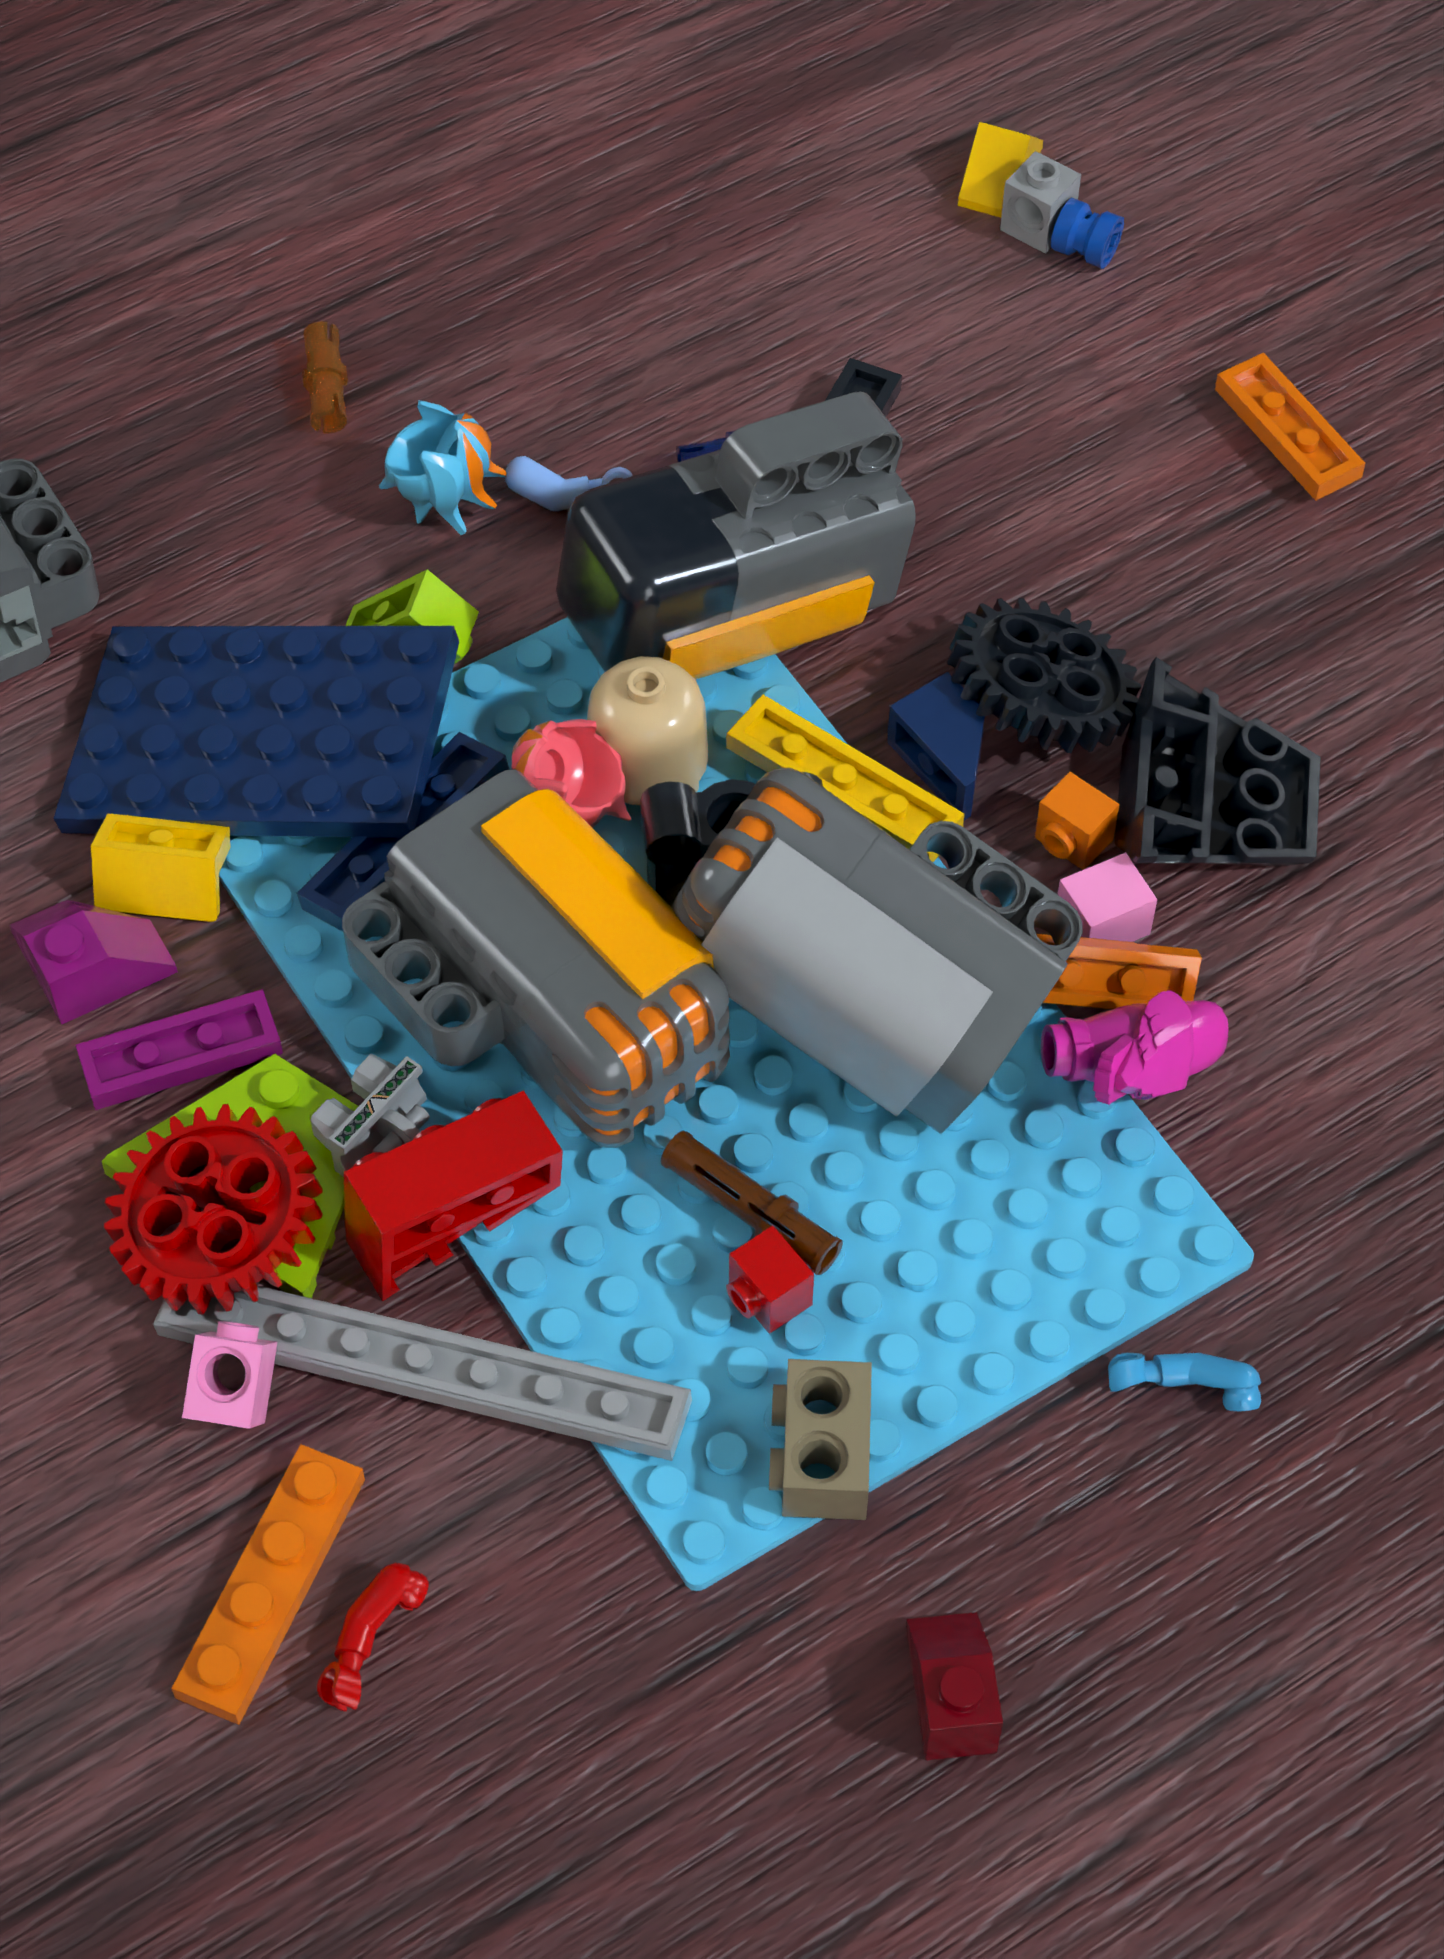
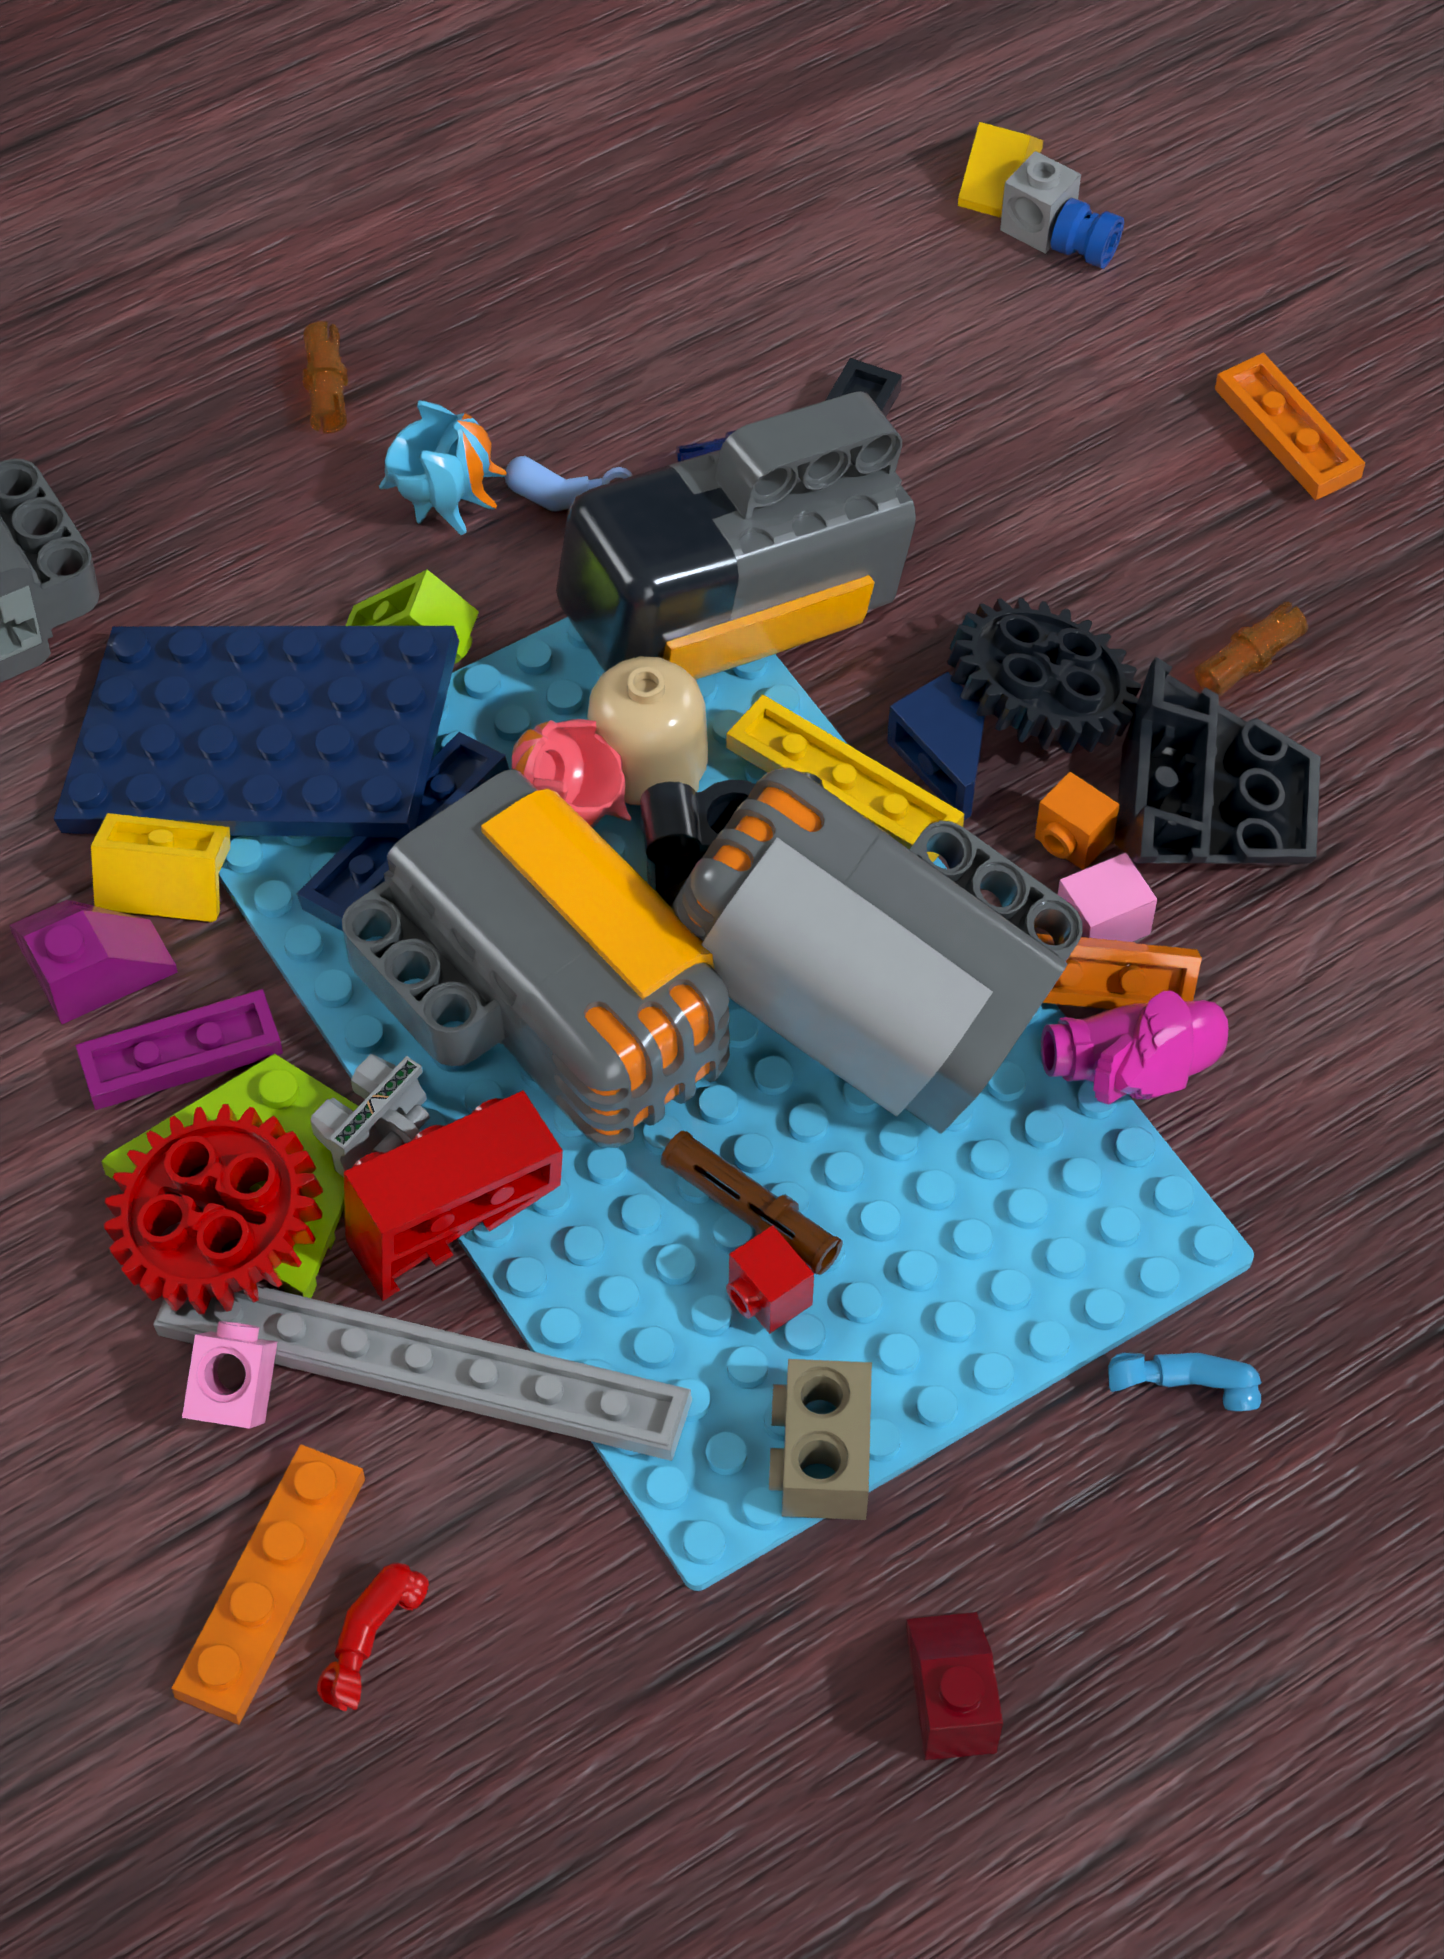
(1251, 649): none -> clear orange pin

